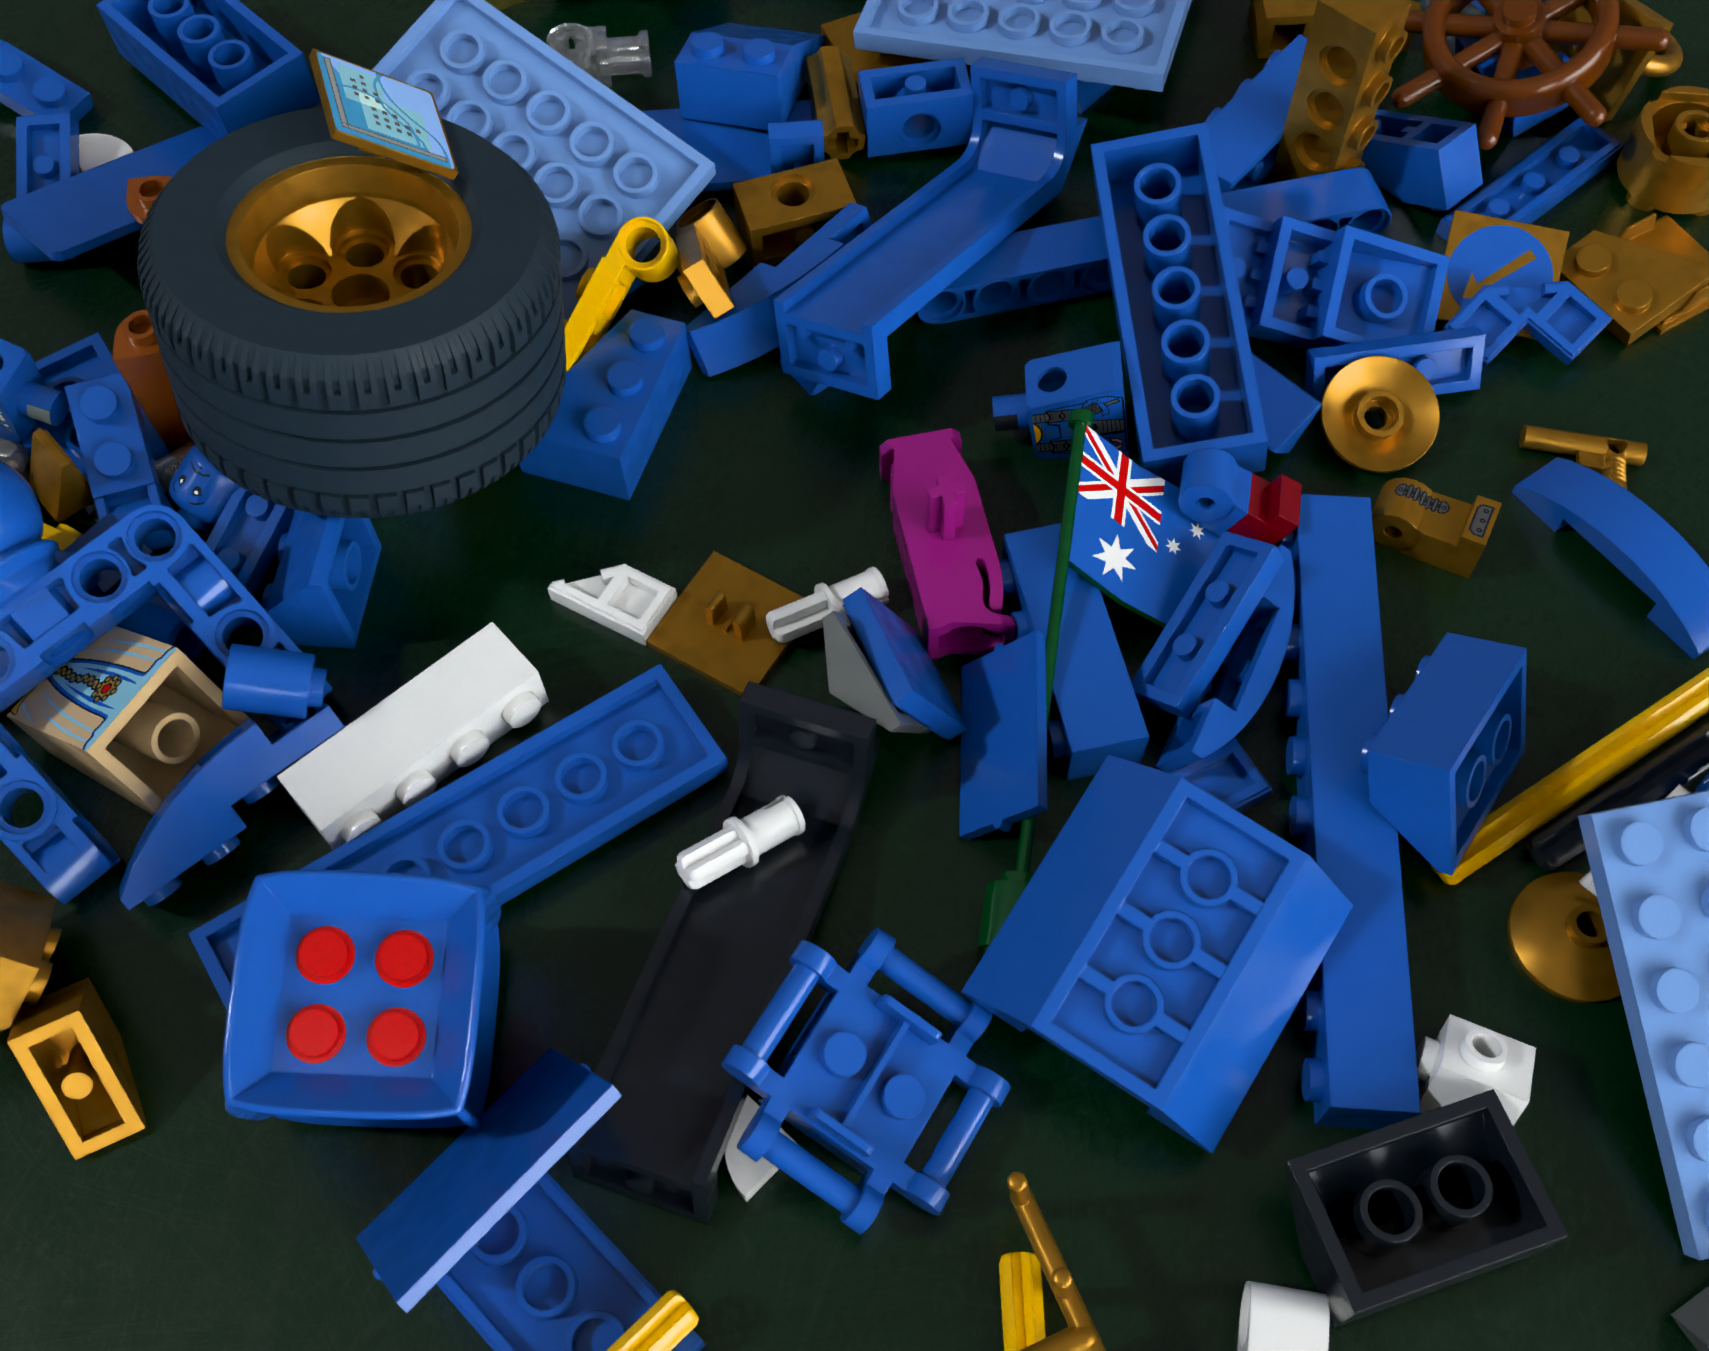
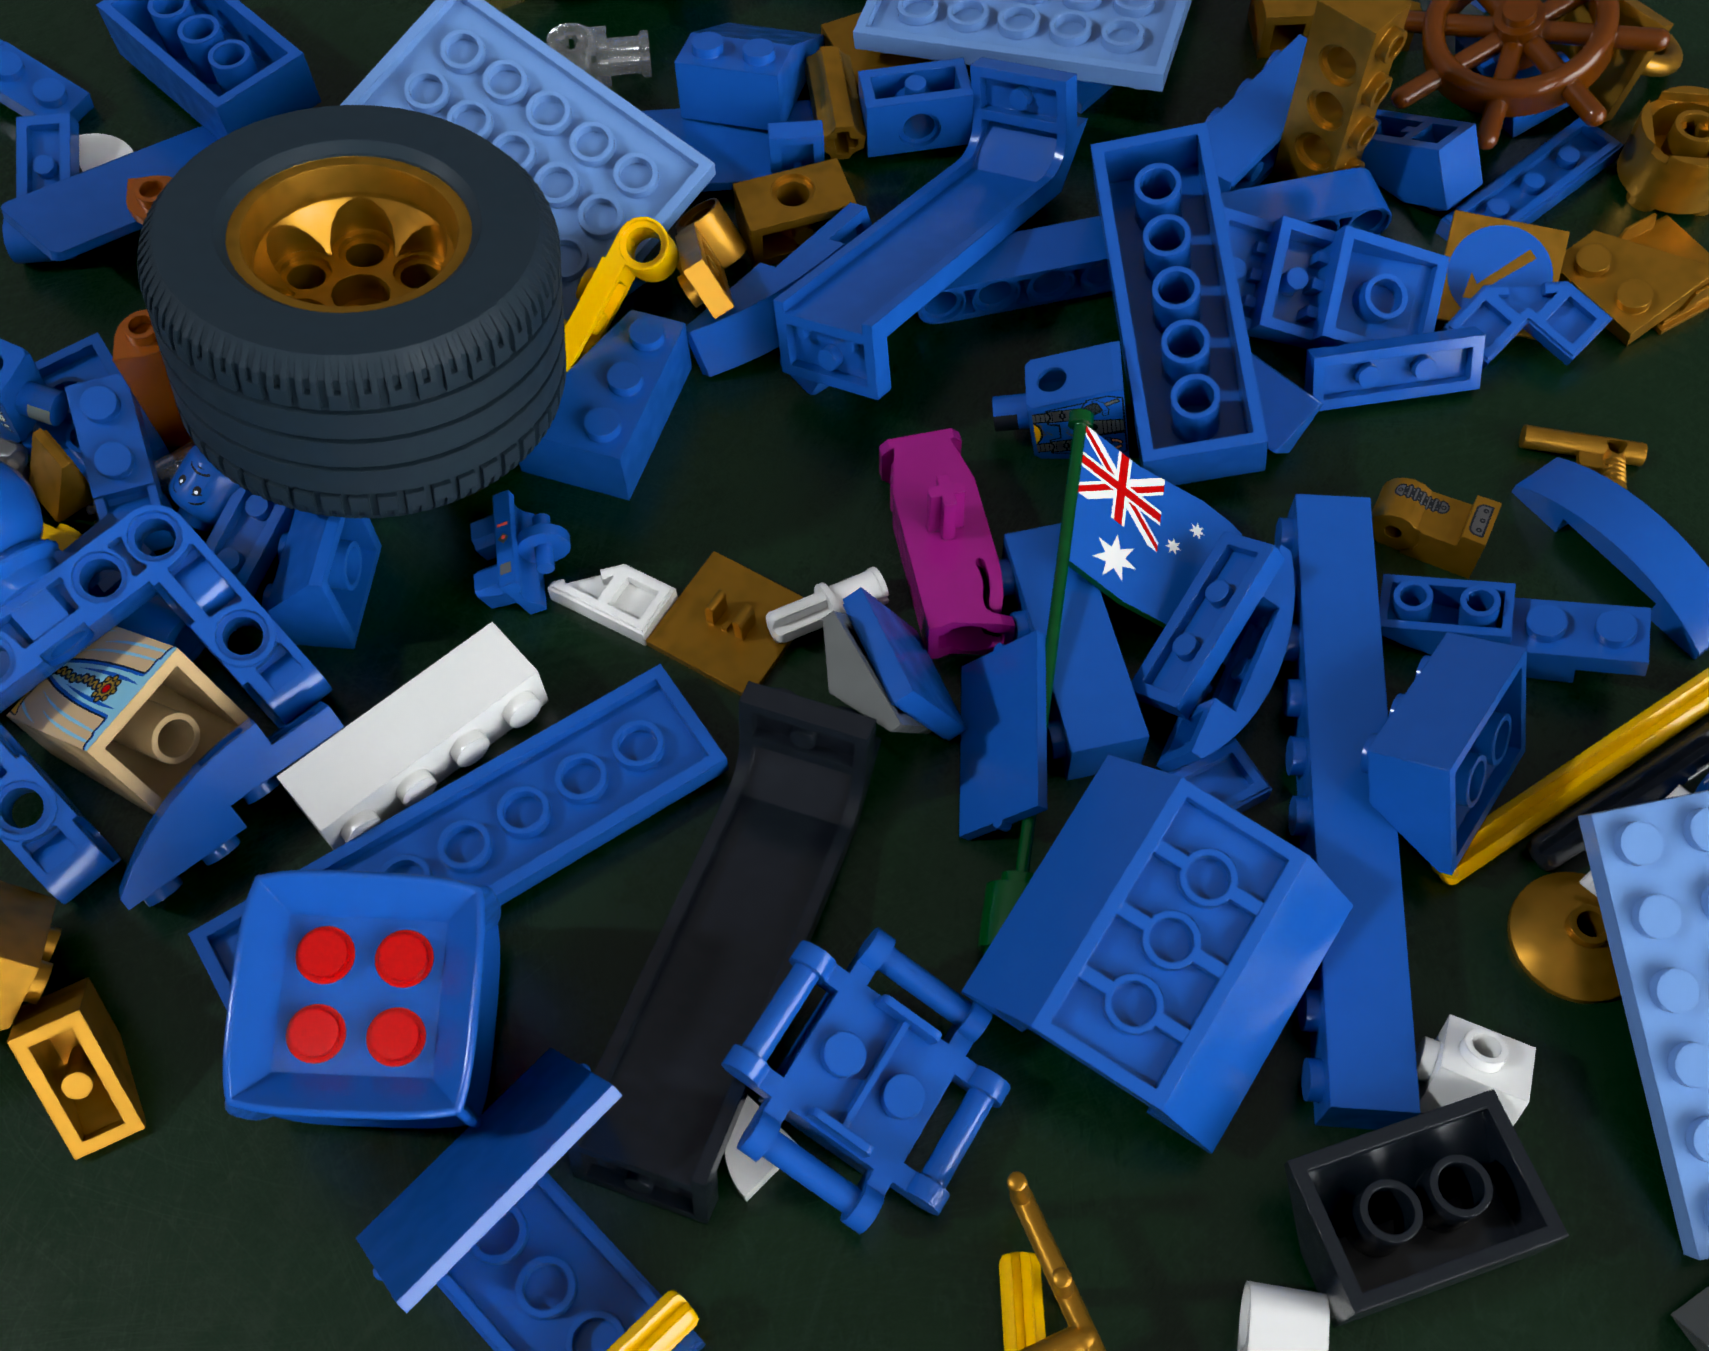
(272, 682): blue brick -> none
(382, 115): piece -> none
(524, 551): none -> blue hips
(740, 842): white axle -> none
(1236, 500): leg -> none
(1401, 400): pearl gold dish -> none
(1556, 633): none -> blue slope

